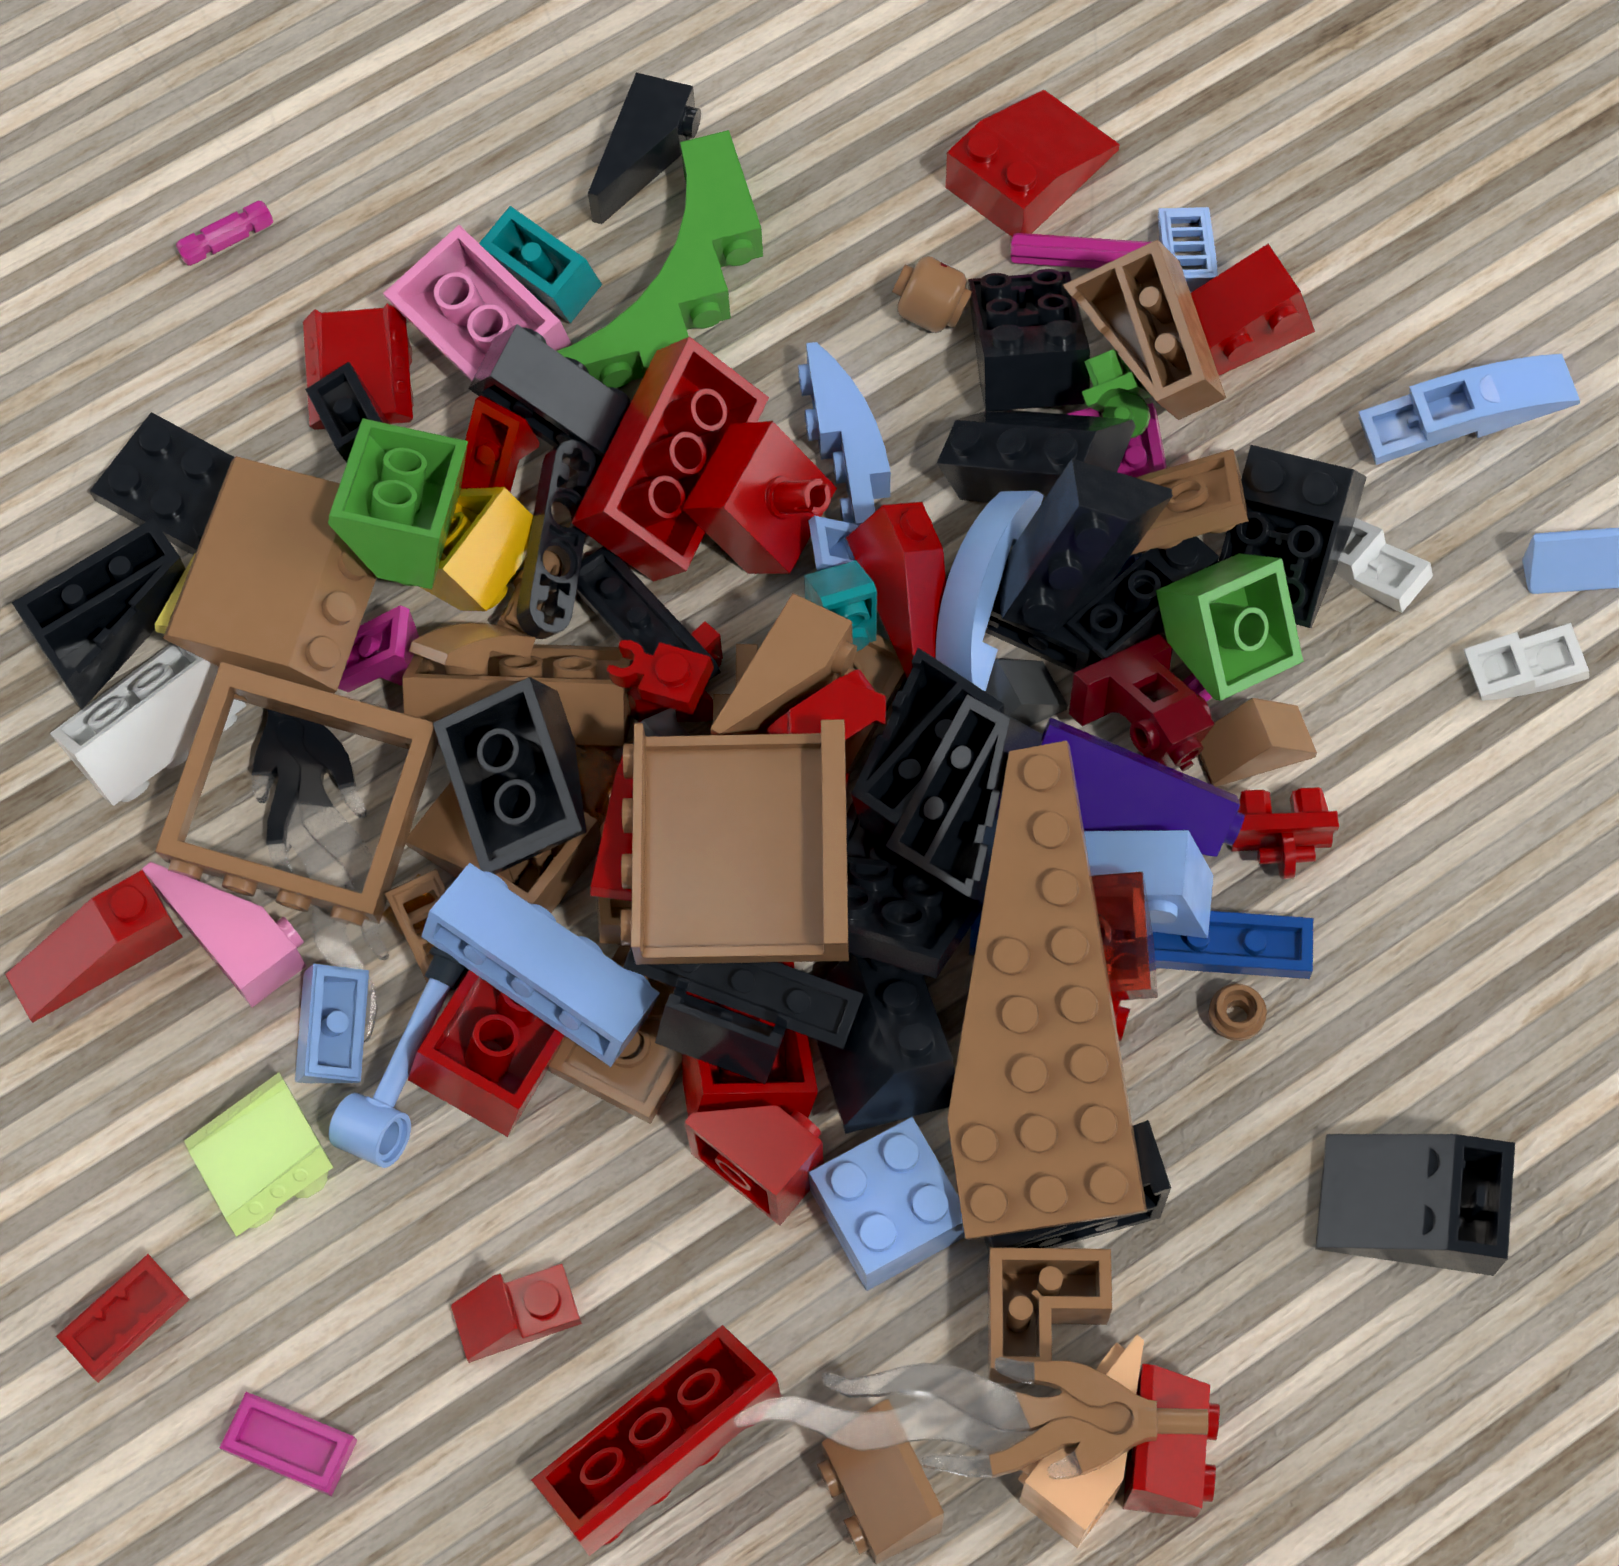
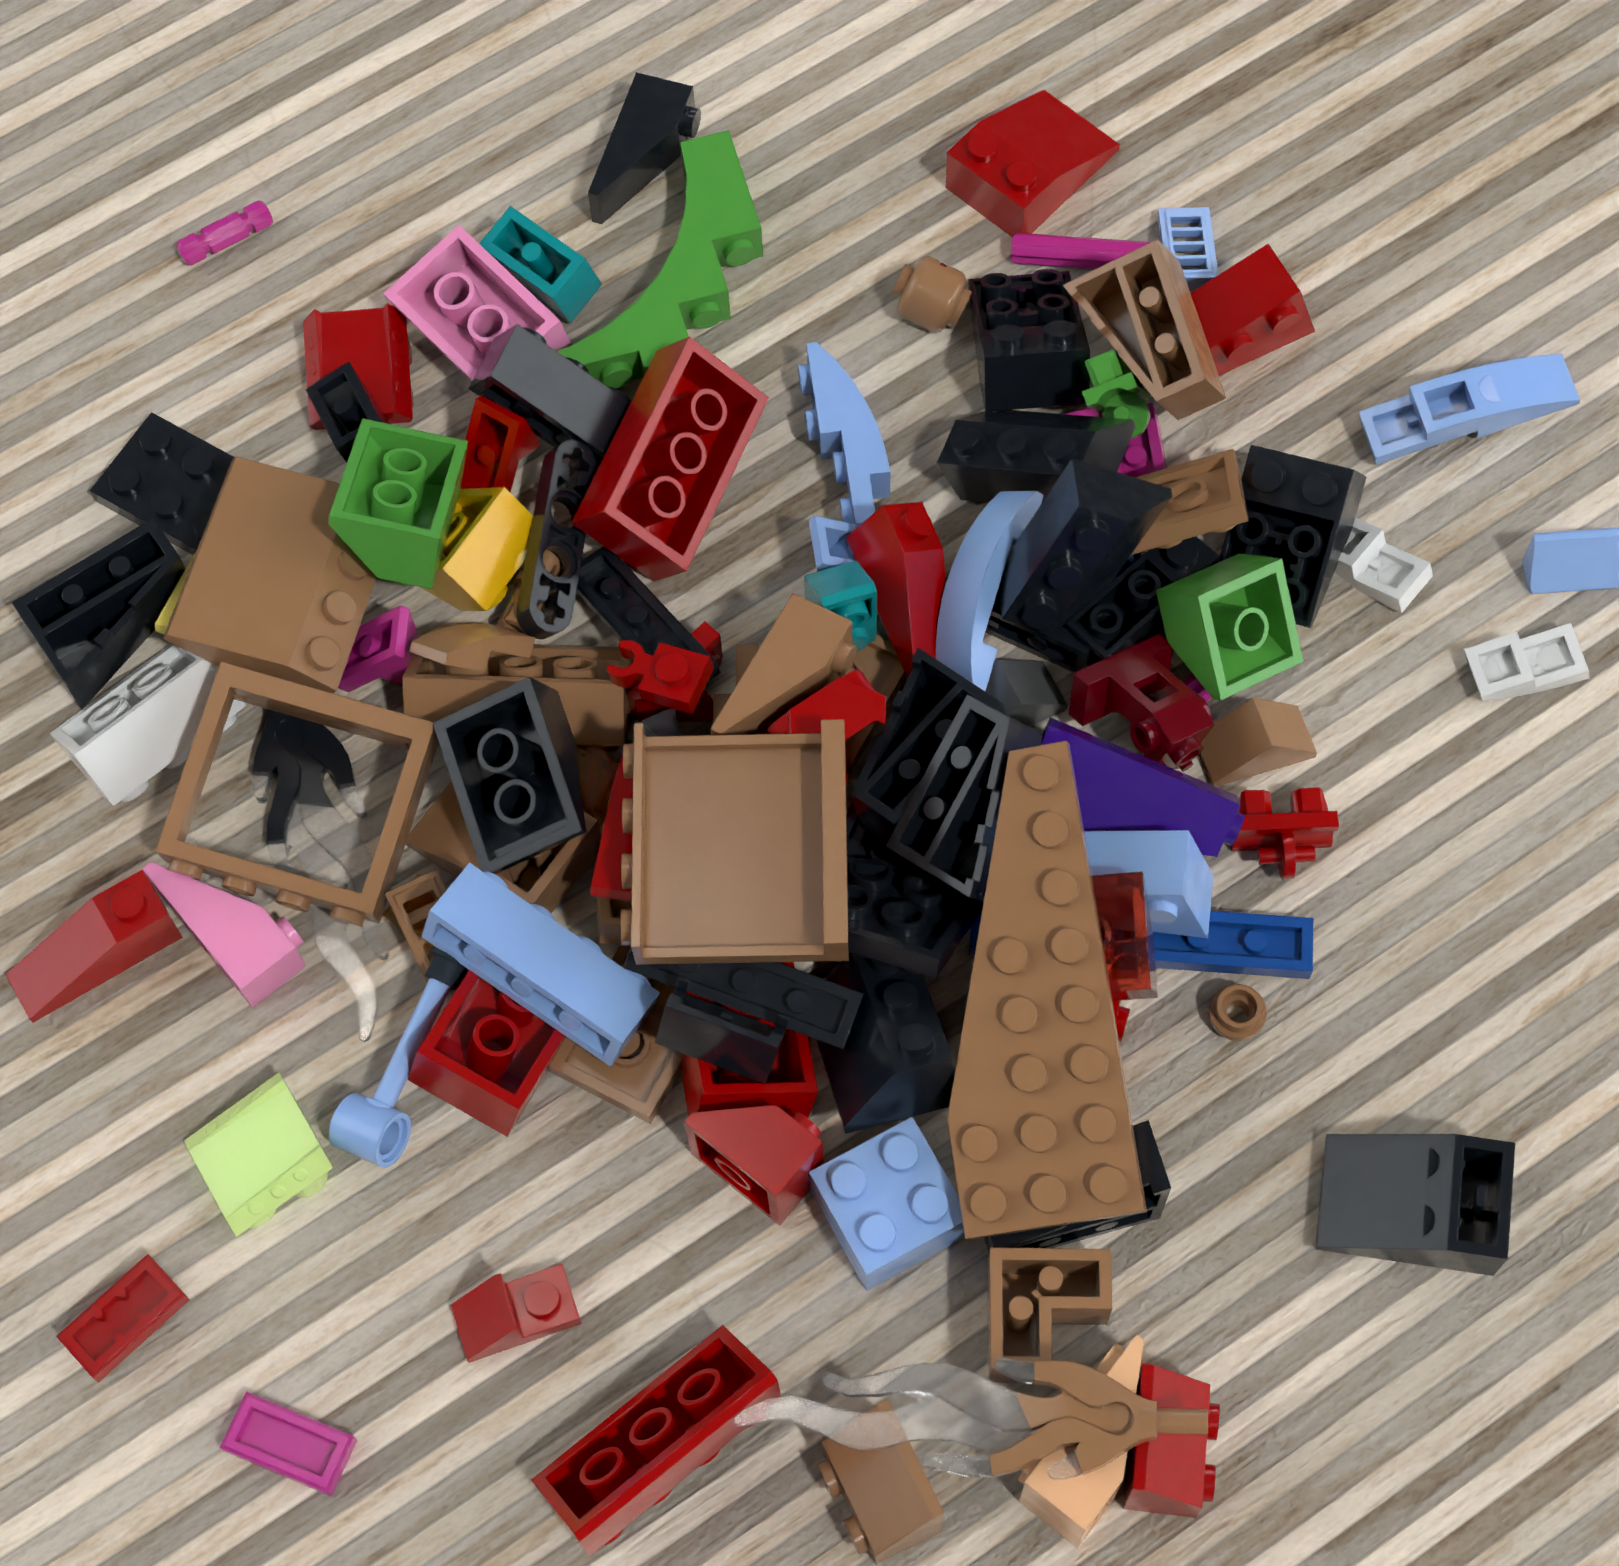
(332, 1025): light blue slope -> none
(759, 497): red brick -> none

